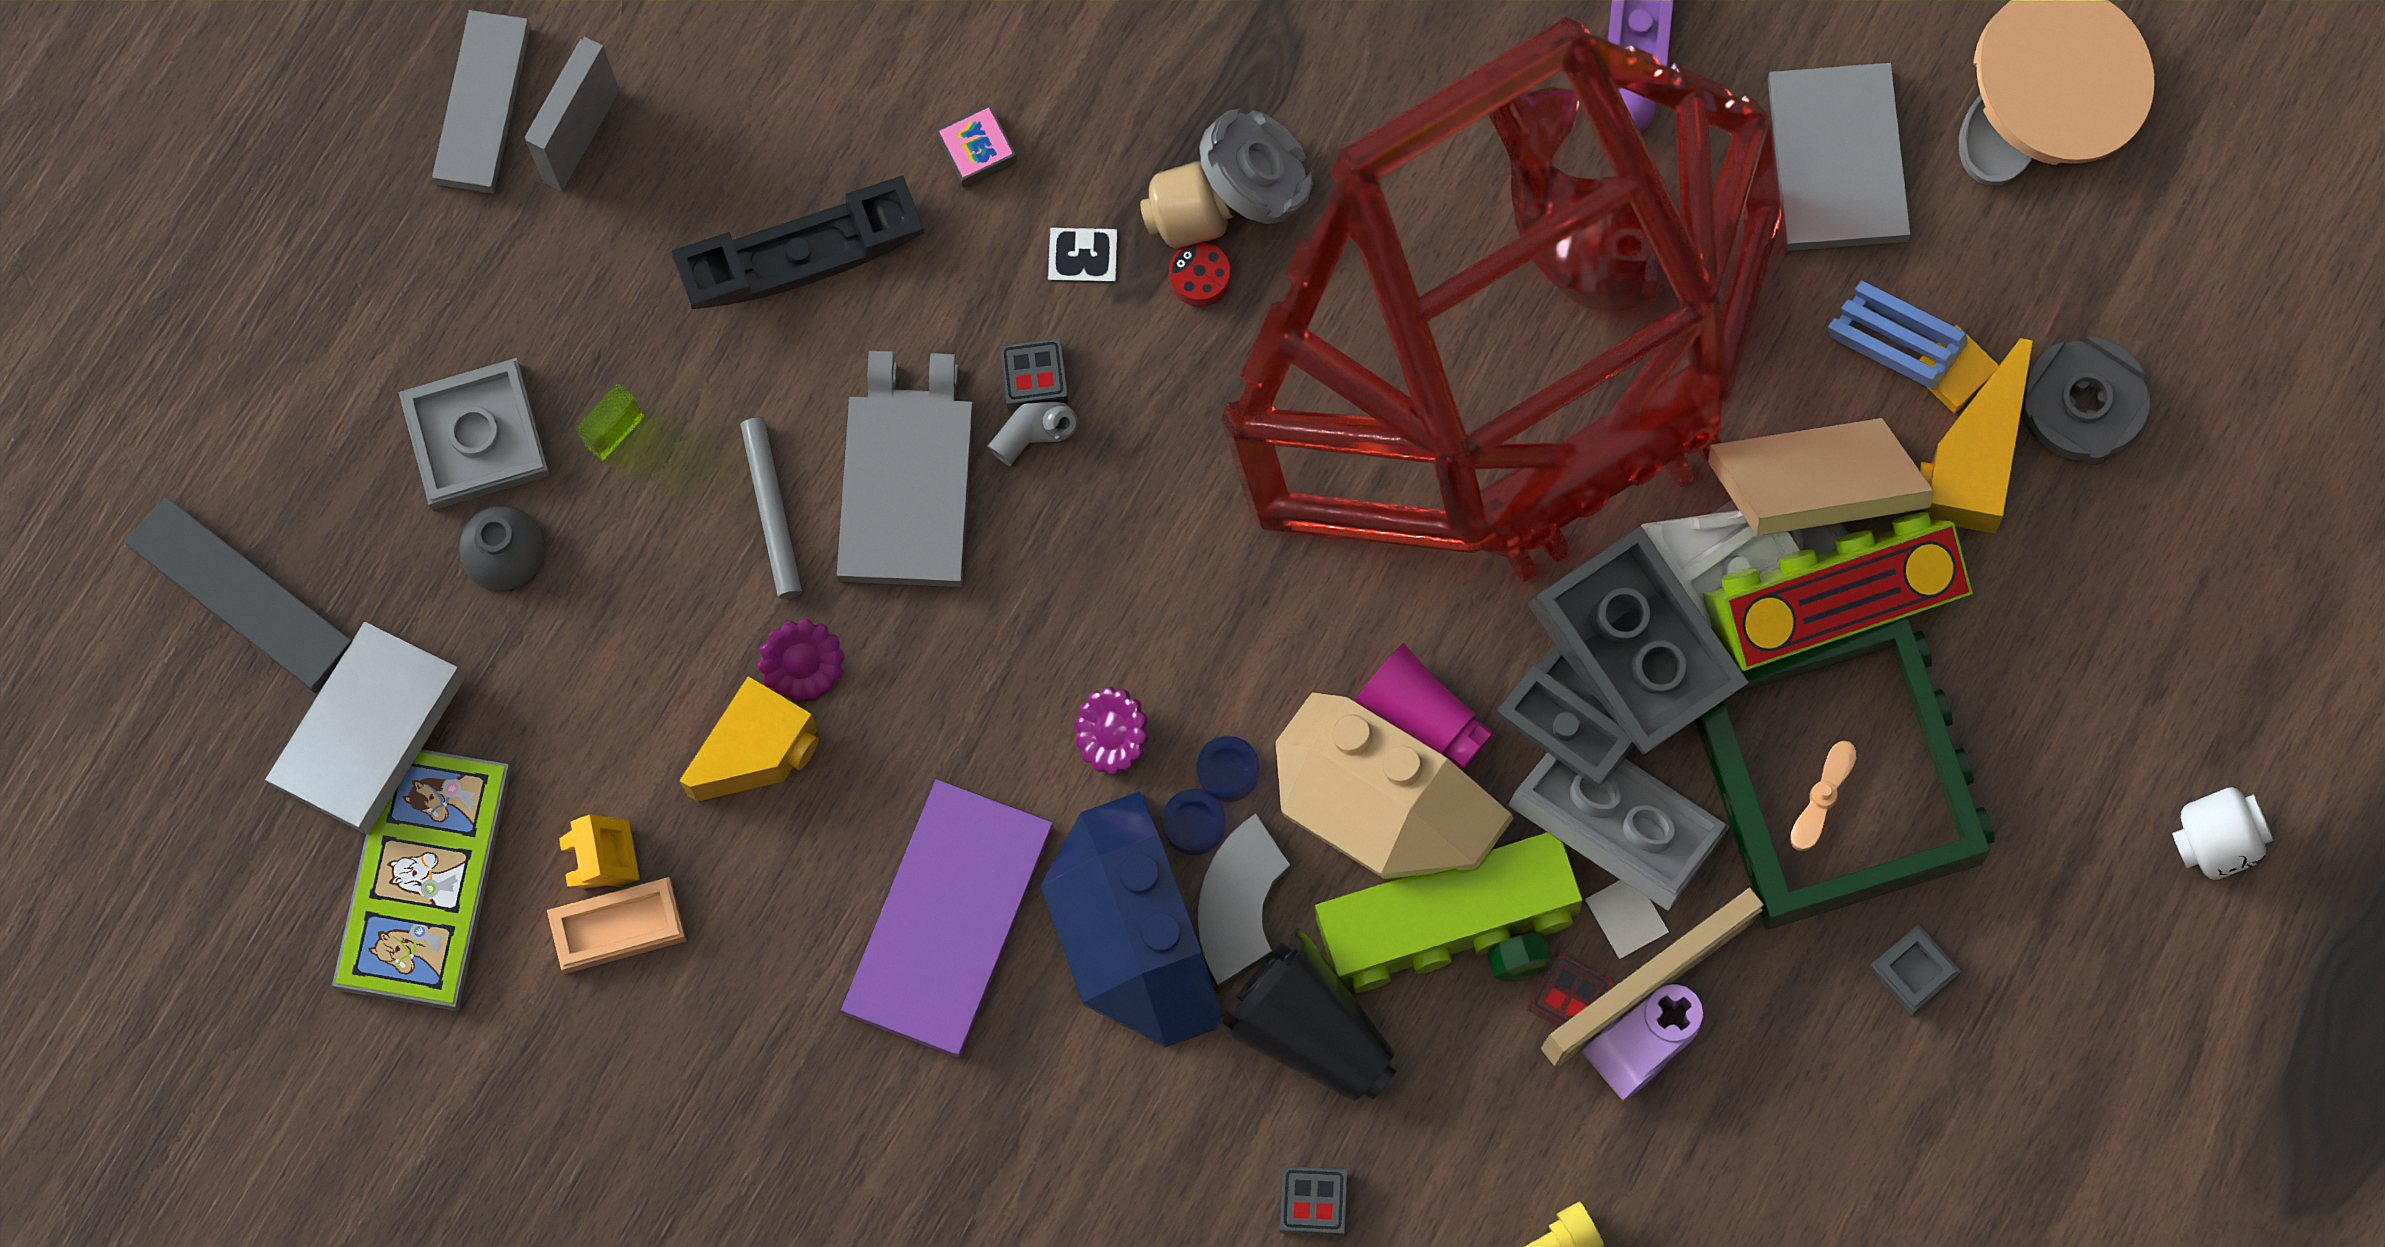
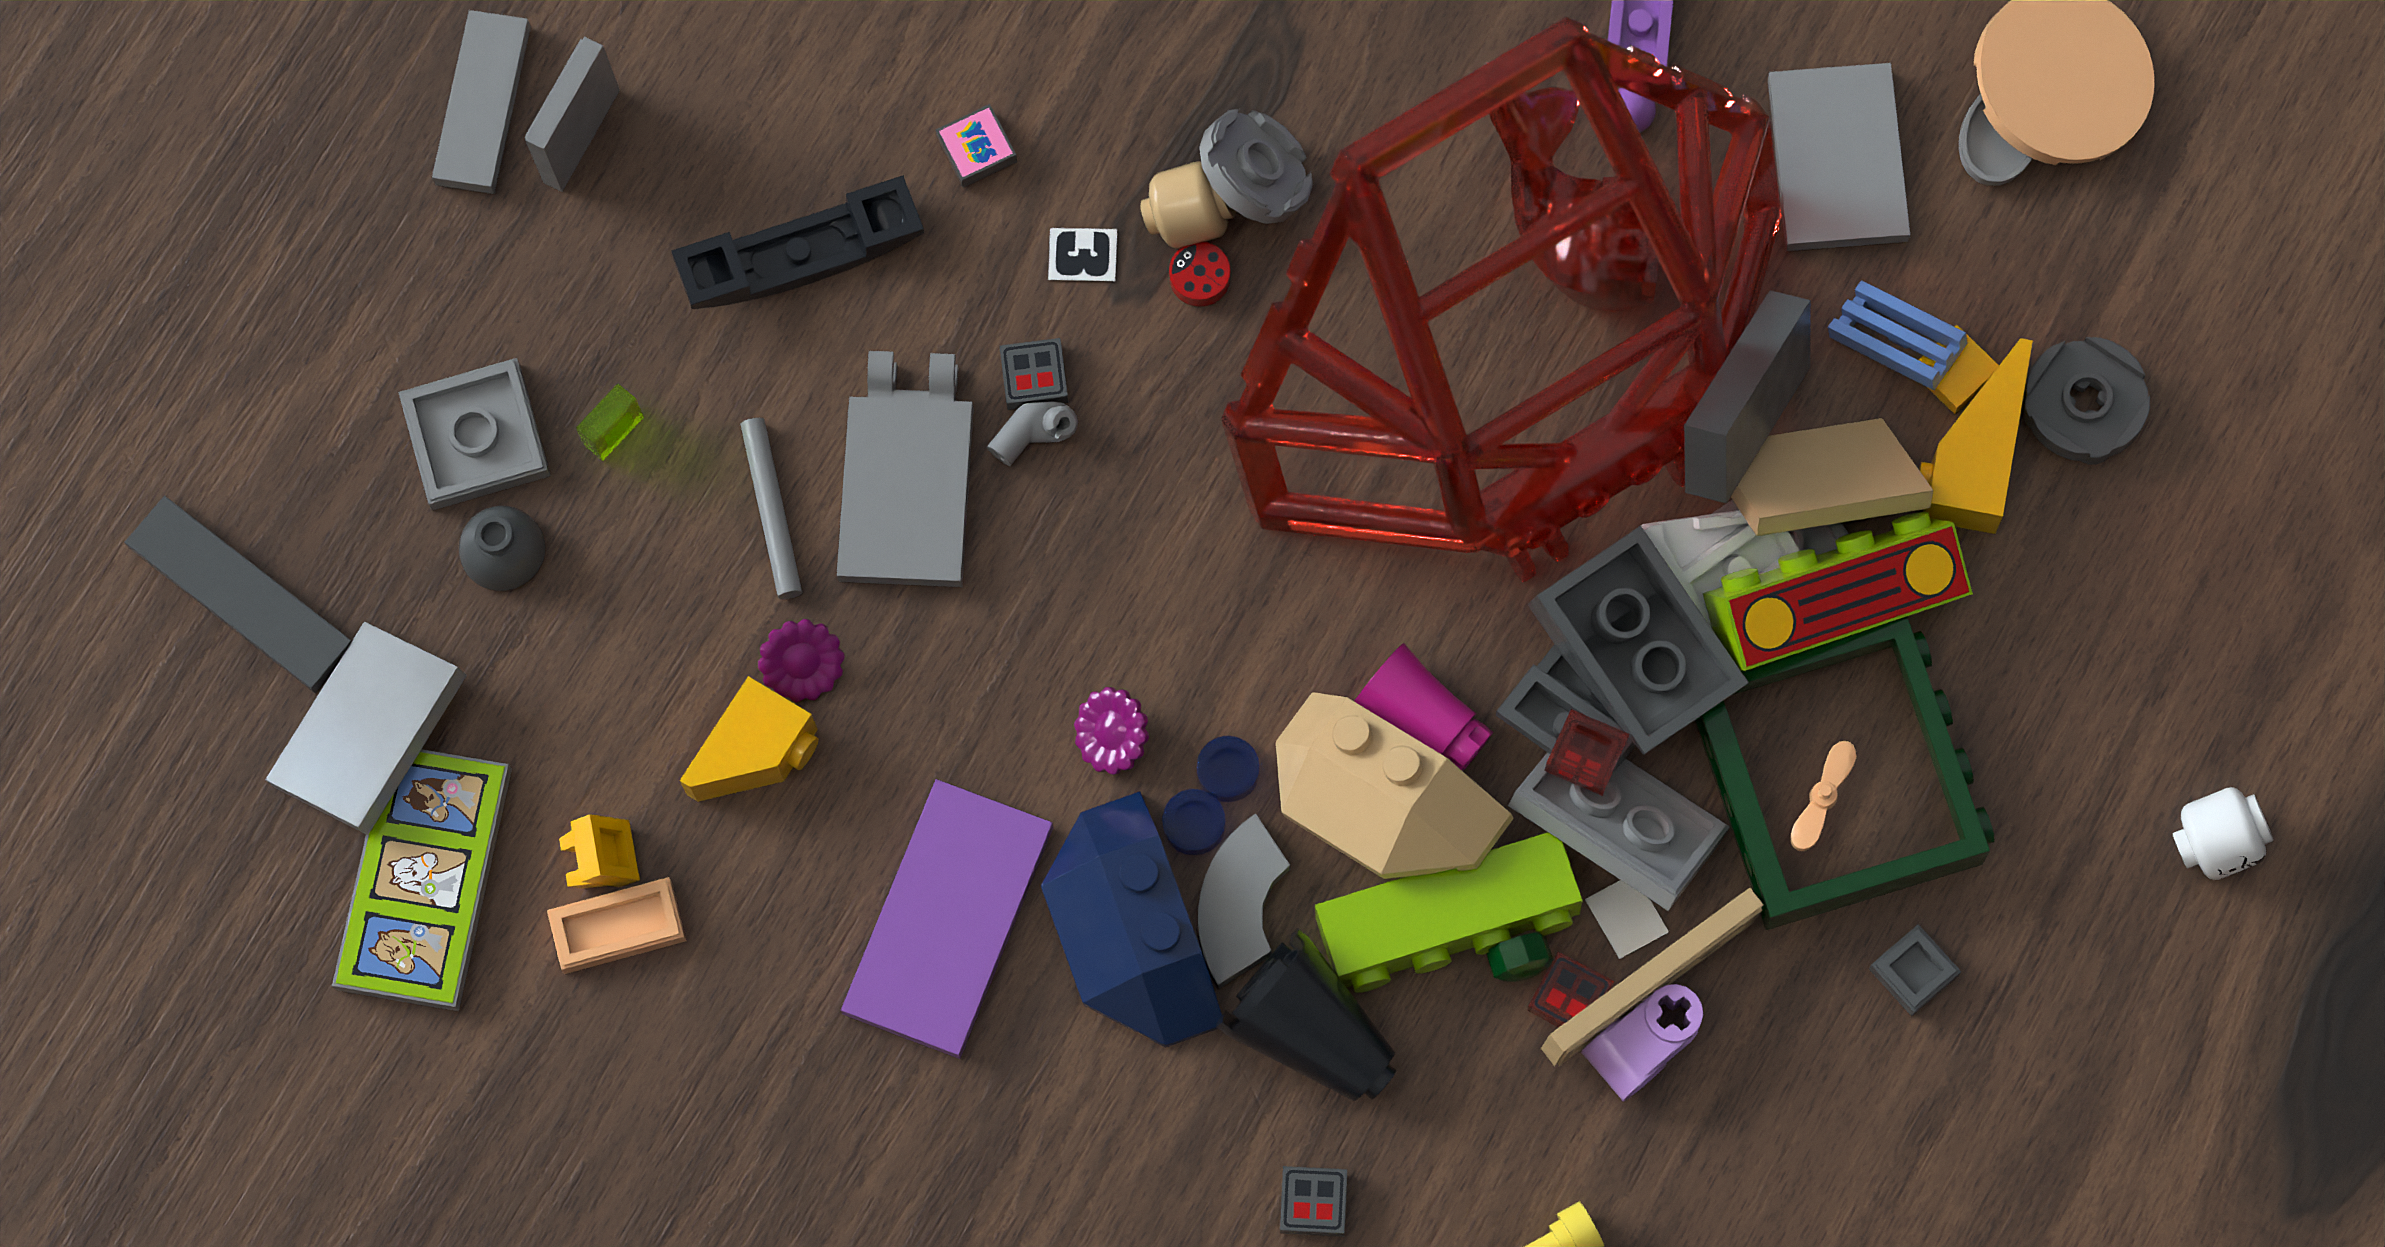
(1586, 752): none -> clear red tile
(1747, 396): none -> dark grey piece

